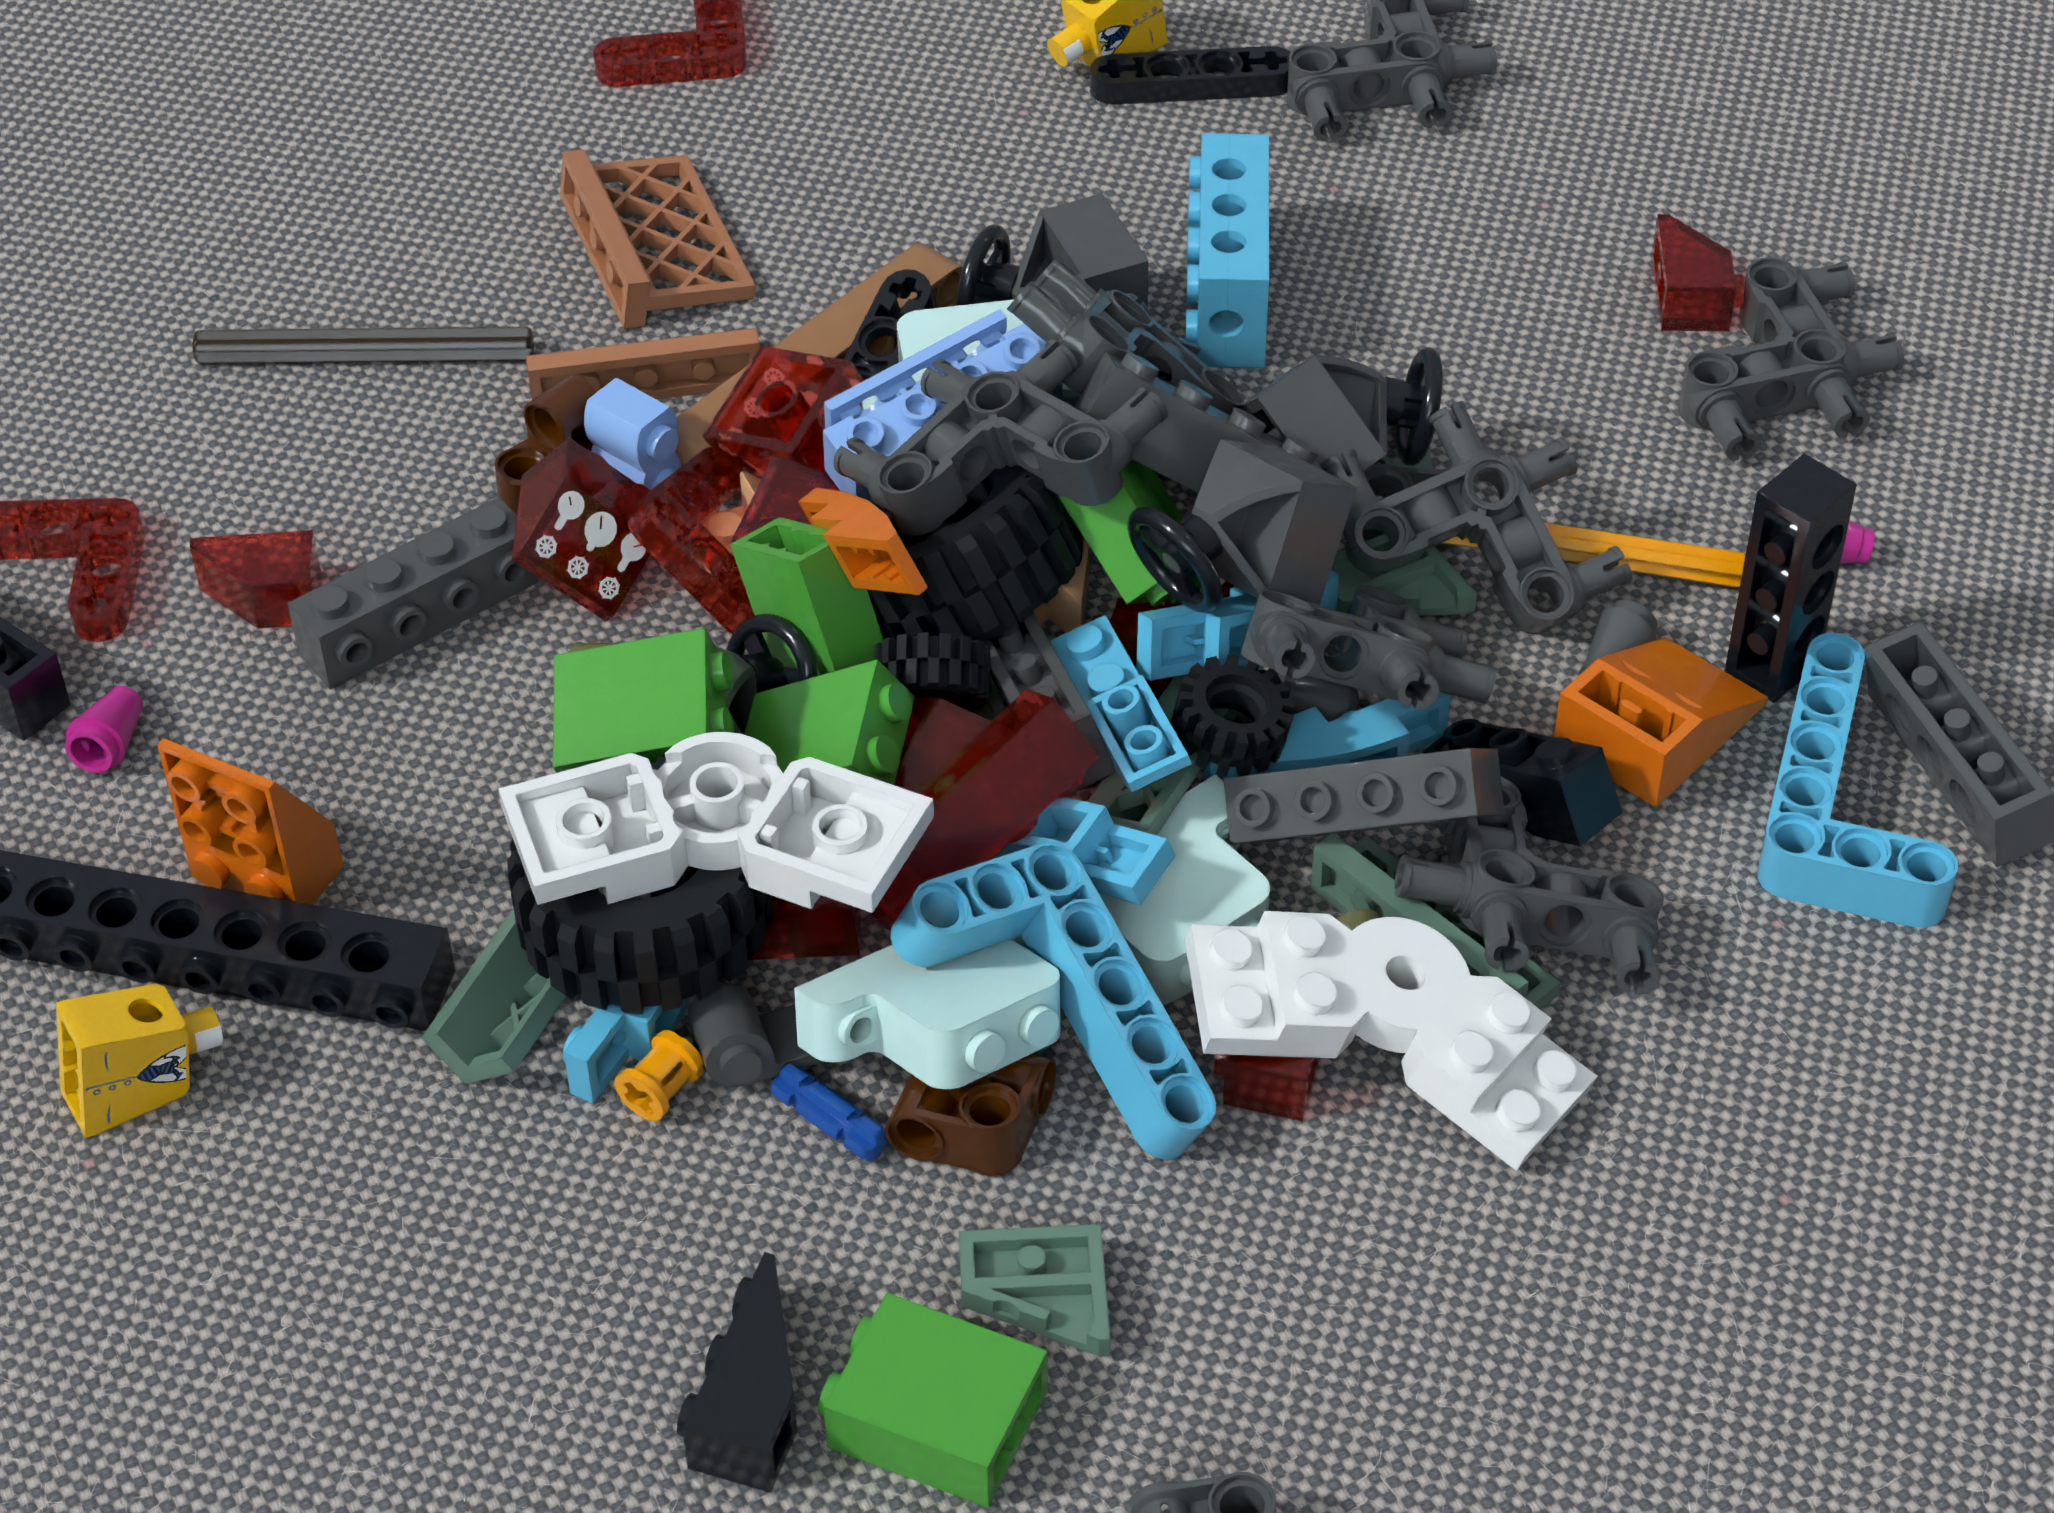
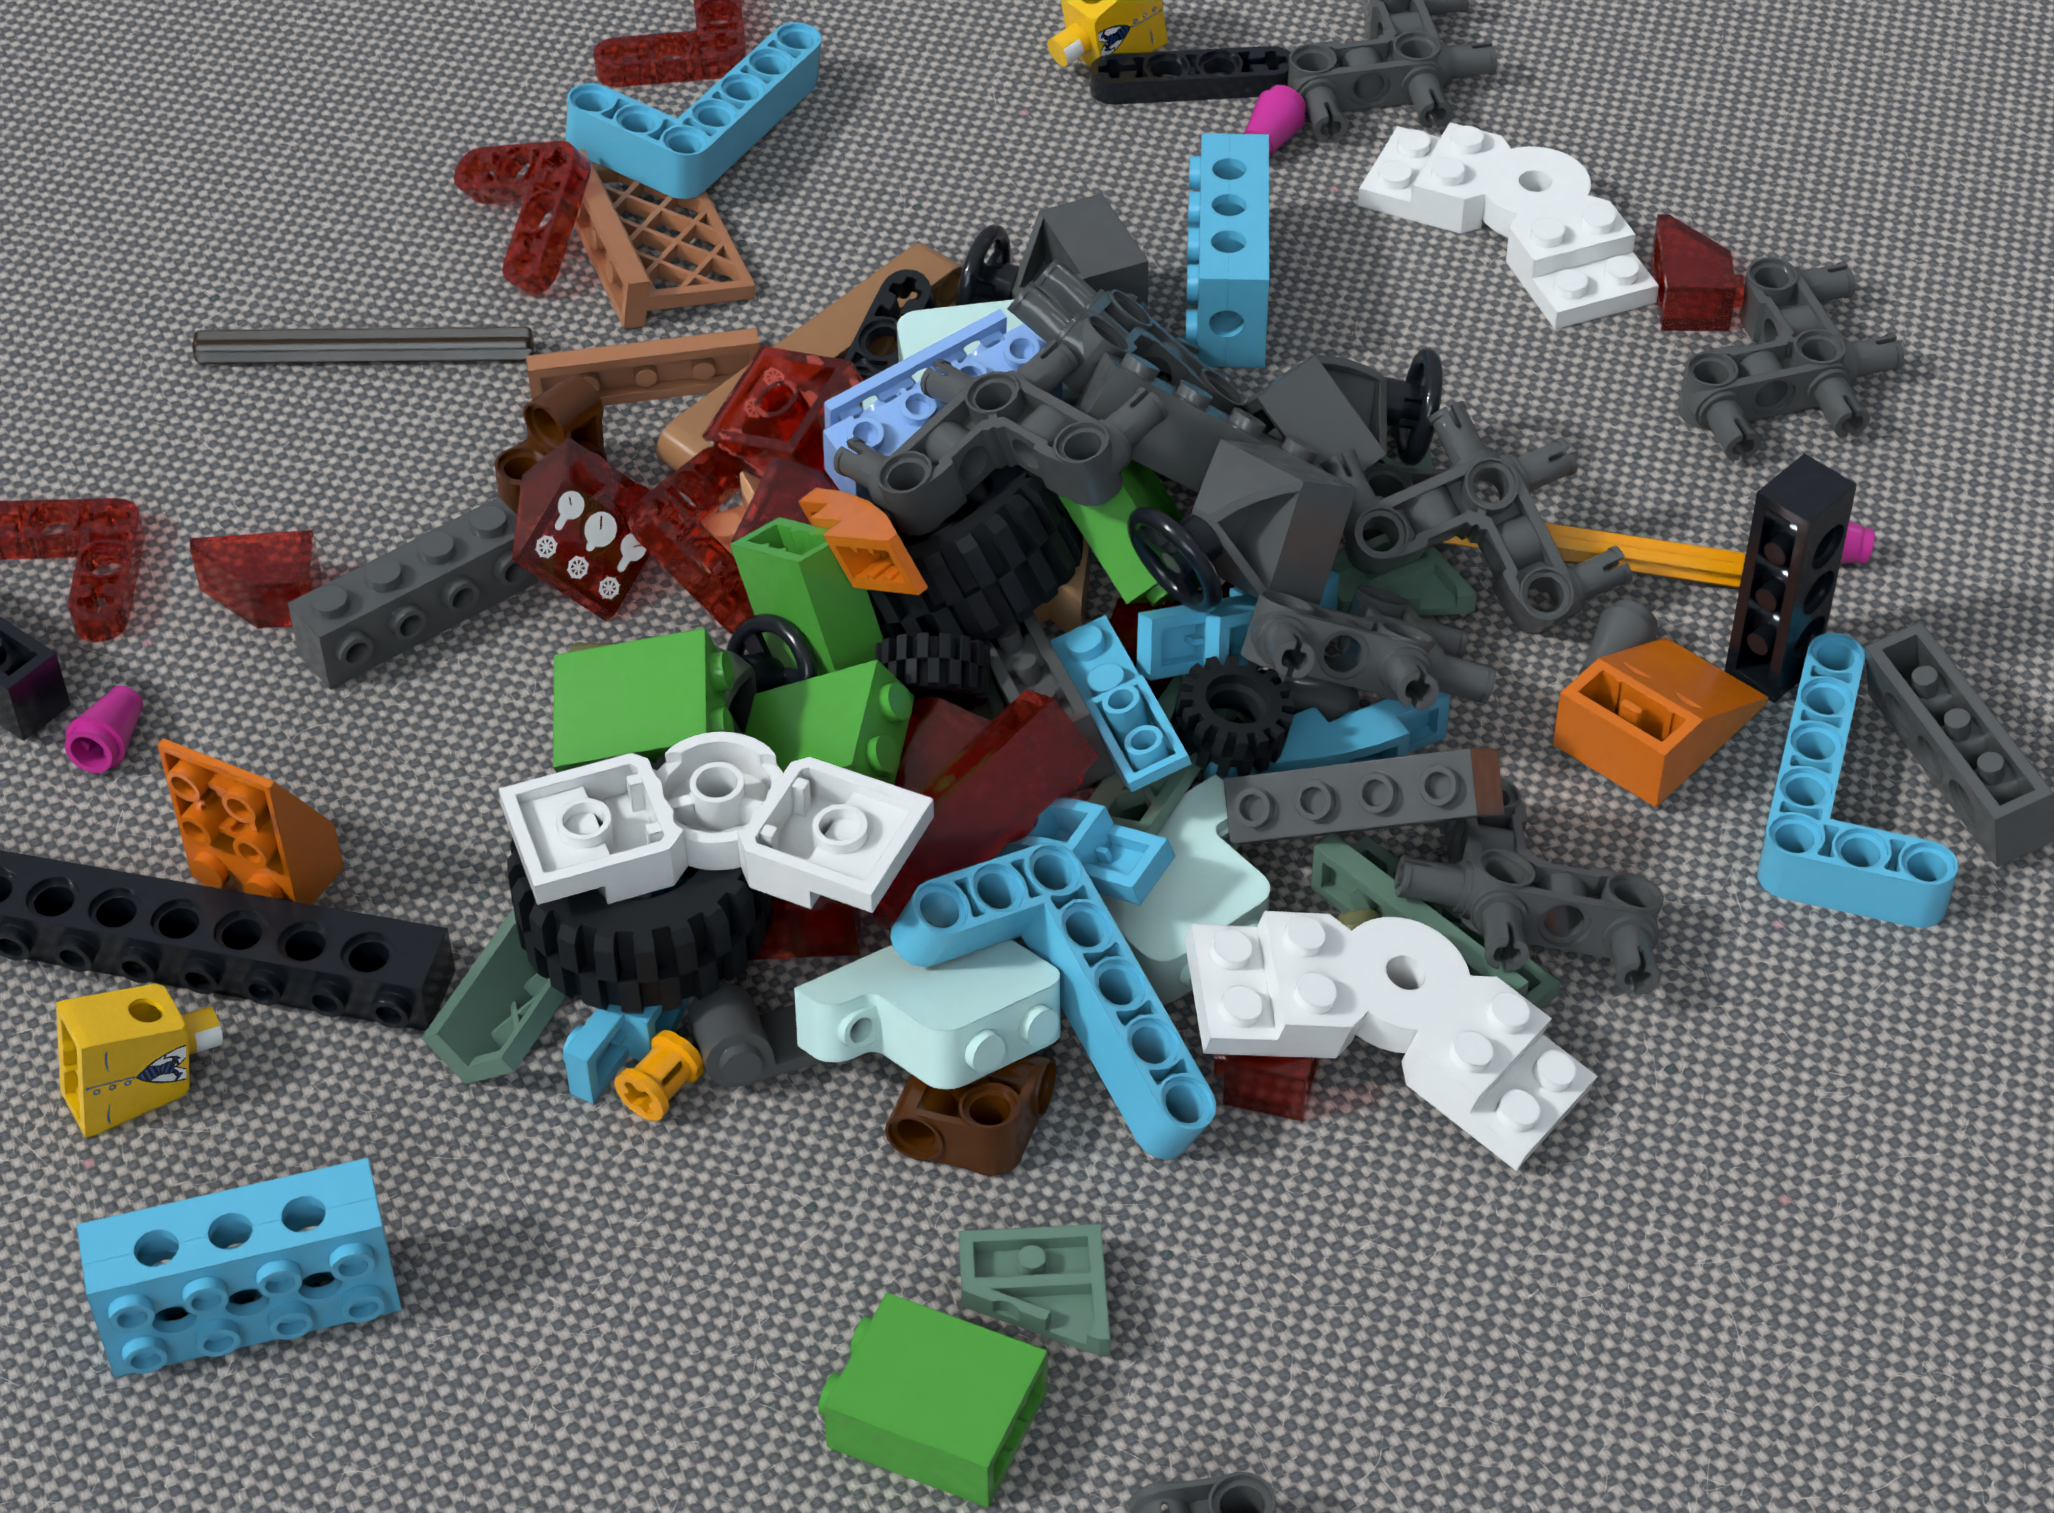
(208, 1279): none -> medium azure brick
(553, 180): none -> clear red beam
(633, 433): light blue brick -> none
(697, 148): none -> medium azure beam
(746, 1407): black slope -> none
(830, 1112): blue axle -> none
(1279, 114): none -> dark pink cone
(1559, 780): black slope -> none
(1561, 241): none -> white plate

